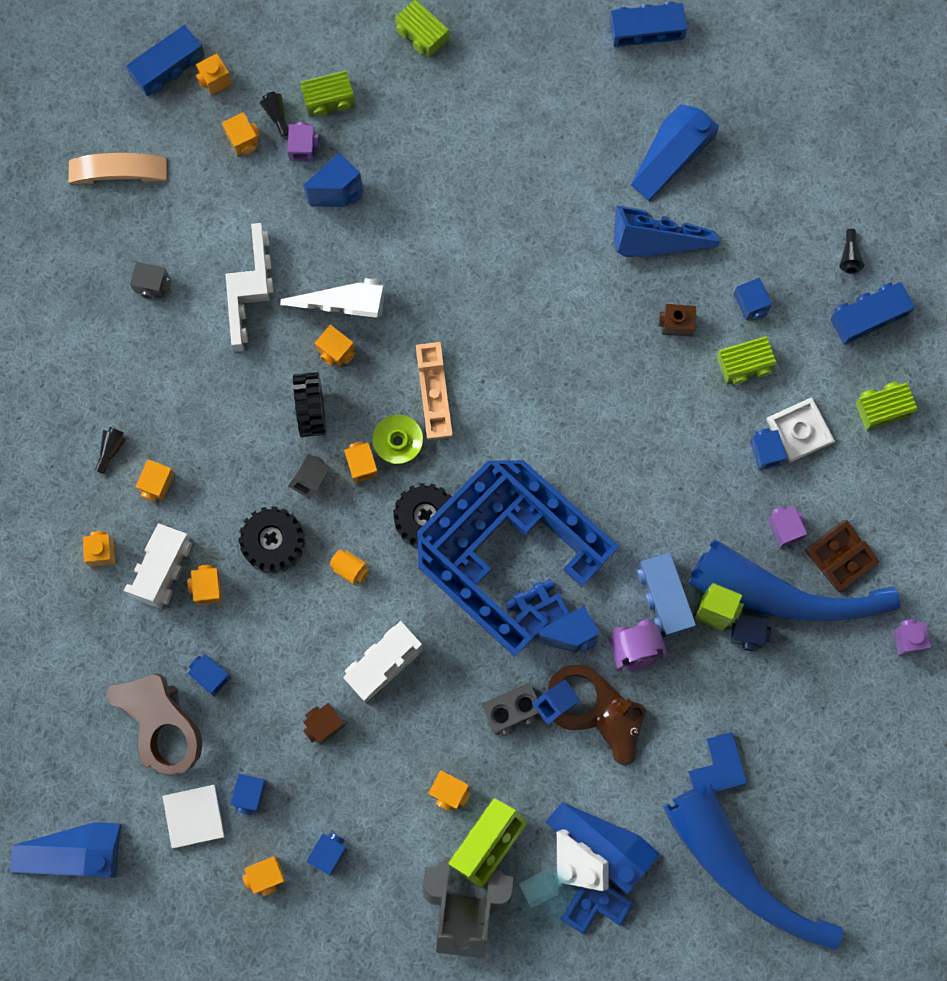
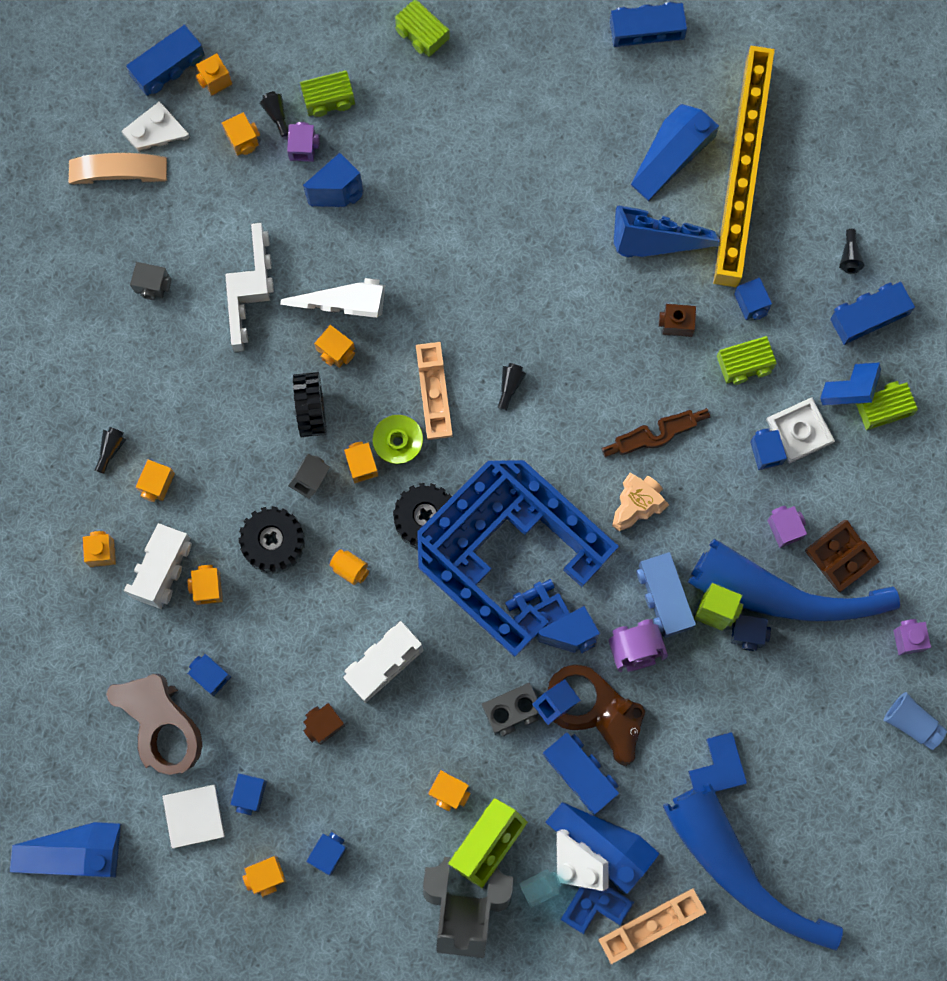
(154, 128): none -> white wing
(511, 379): none -> black cone
(581, 772): none -> blue brick
(638, 501): none -> light nougat rock
(652, 925): none -> light nougat slope
(668, 428): none -> reddish brown piece
(744, 167): none -> yellow brick
(856, 390): none -> blue tile
(915, 721): none -> medium blue plant

